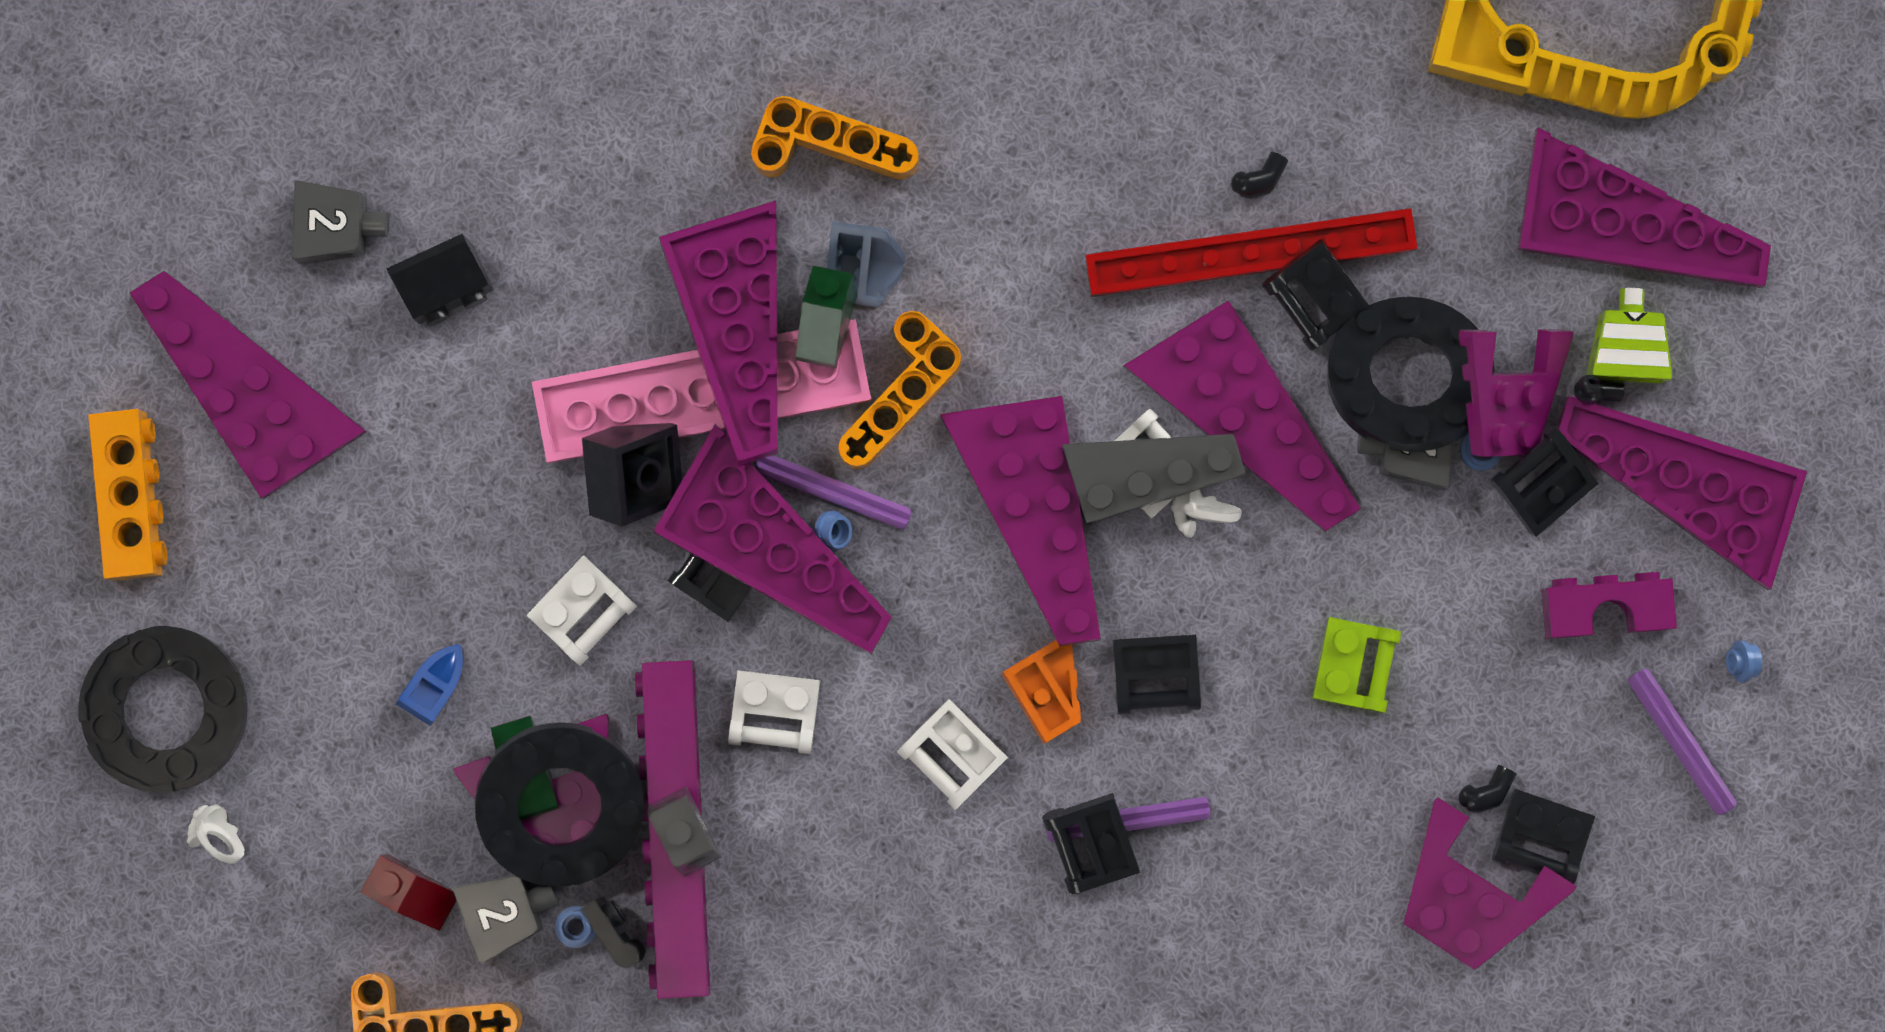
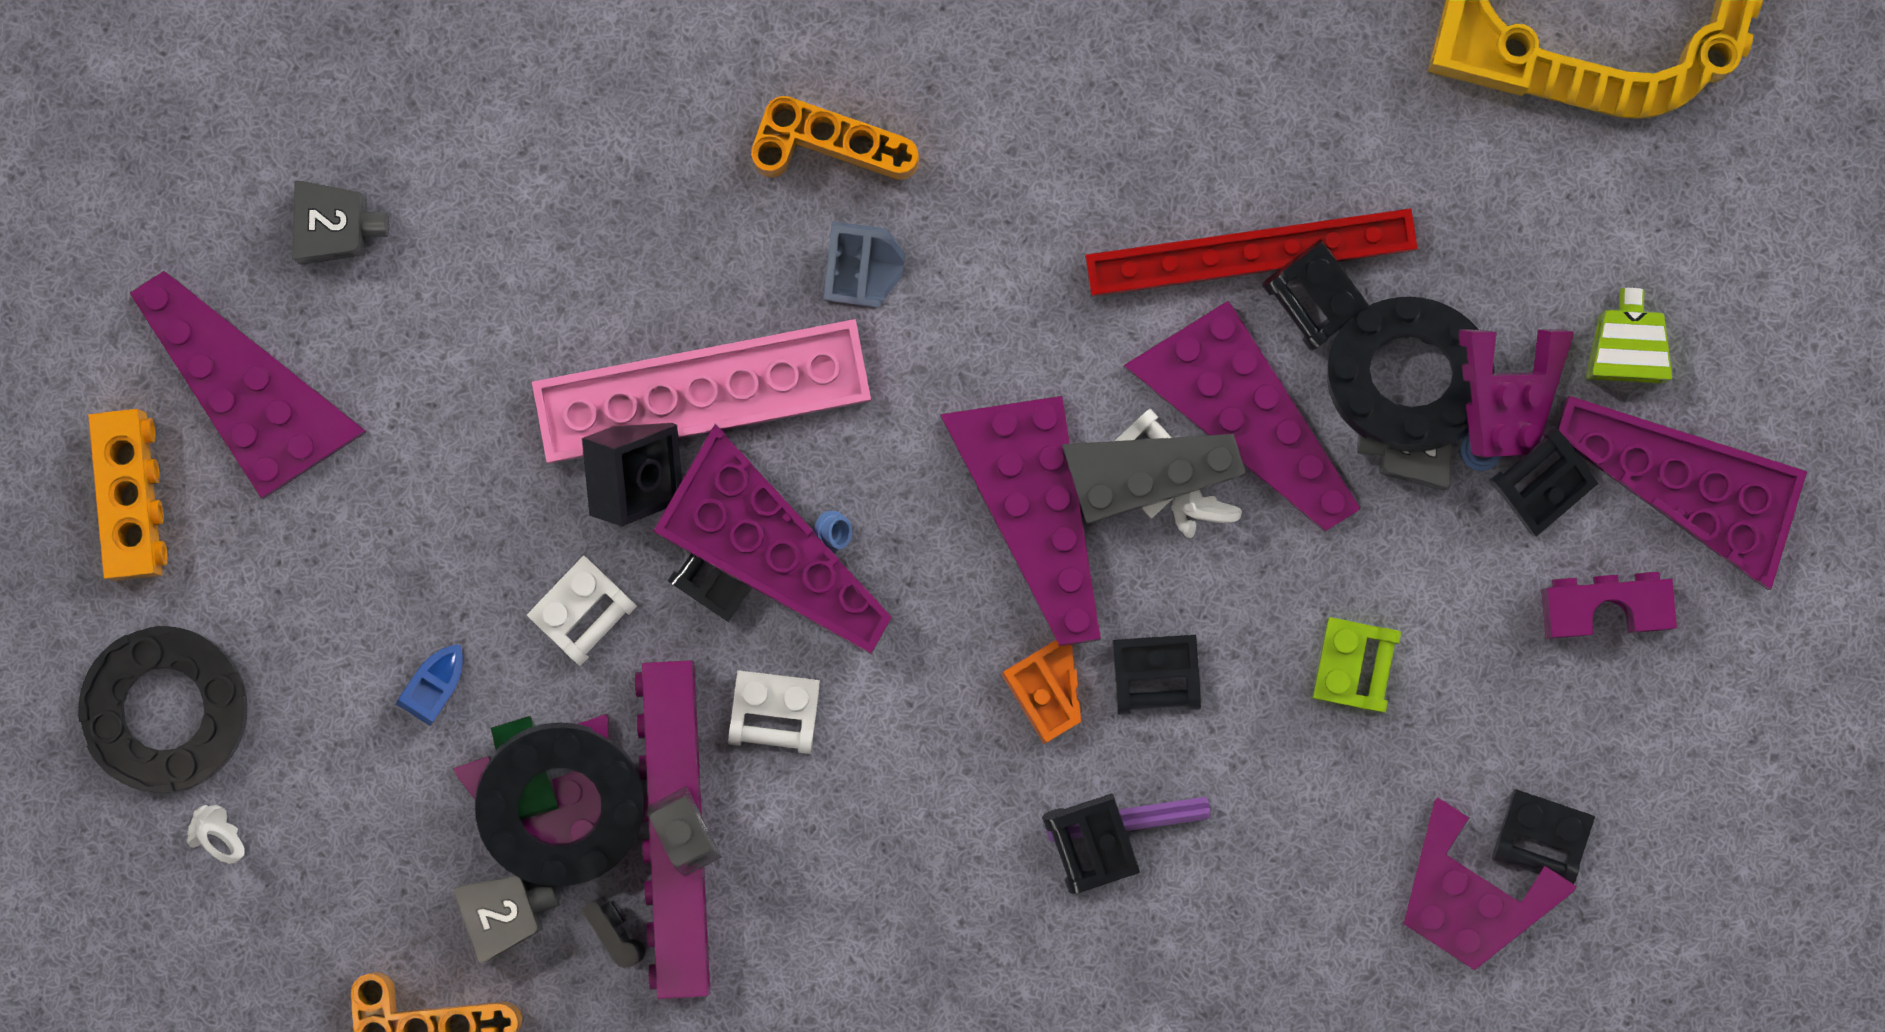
(409, 892): dark red slope -> none
(441, 280): black slope -> none
(563, 932): medium blue plate -> none
(730, 302): magenta wing -> none
(825, 316): slope -> none
(834, 491): medium lavender axle -> none
(893, 397): light orange beam -> none
(962, 744): white plate -> none
(1262, 181): black arm -> none
(1490, 795): black arm -> none
(1591, 389): black arm -> none
(1613, 218): magenta wing -> none
(1682, 741): medium lavender axle -> none
(1744, 661): medium blue plate -> none

